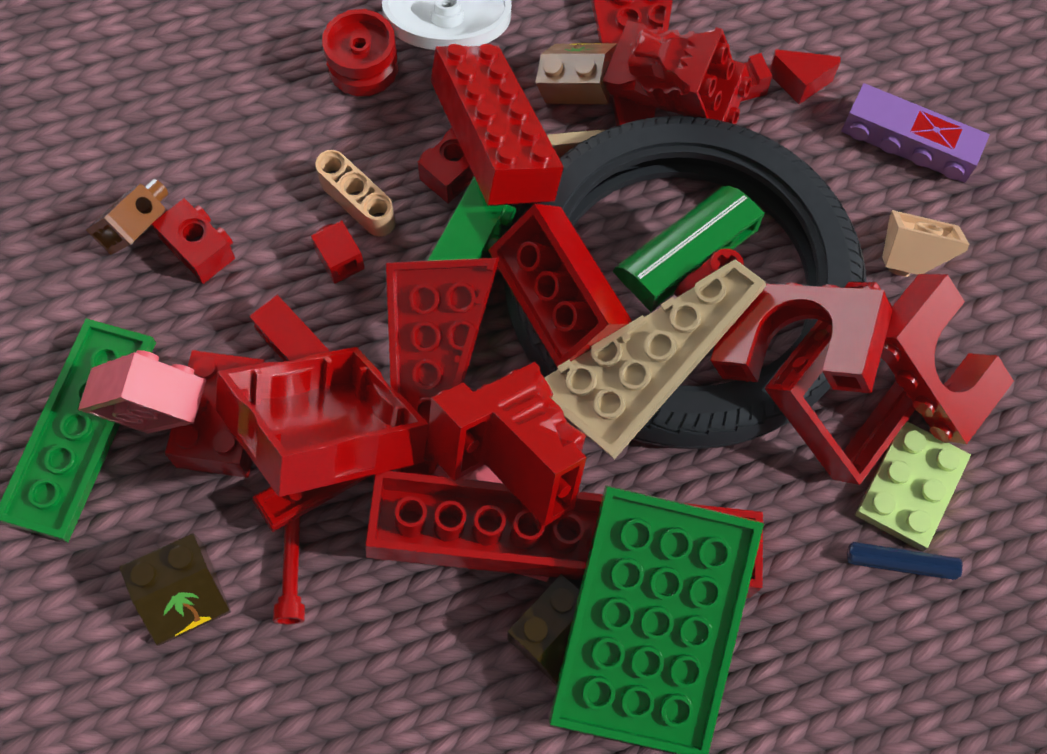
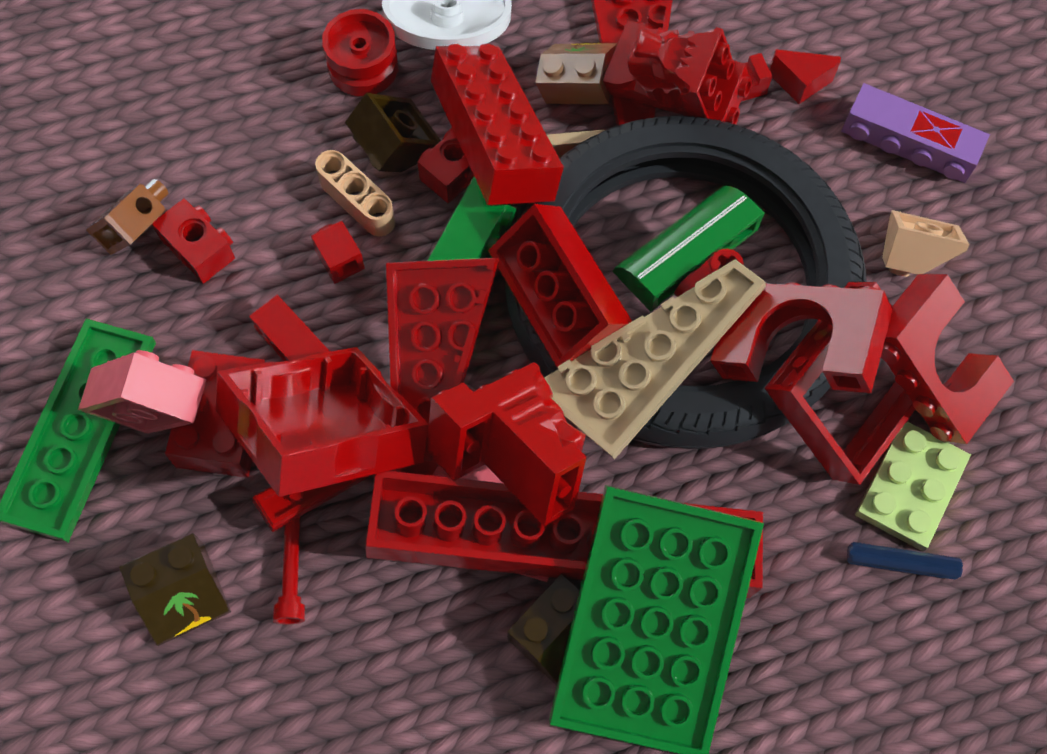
(391, 131): none -> dark brown slope

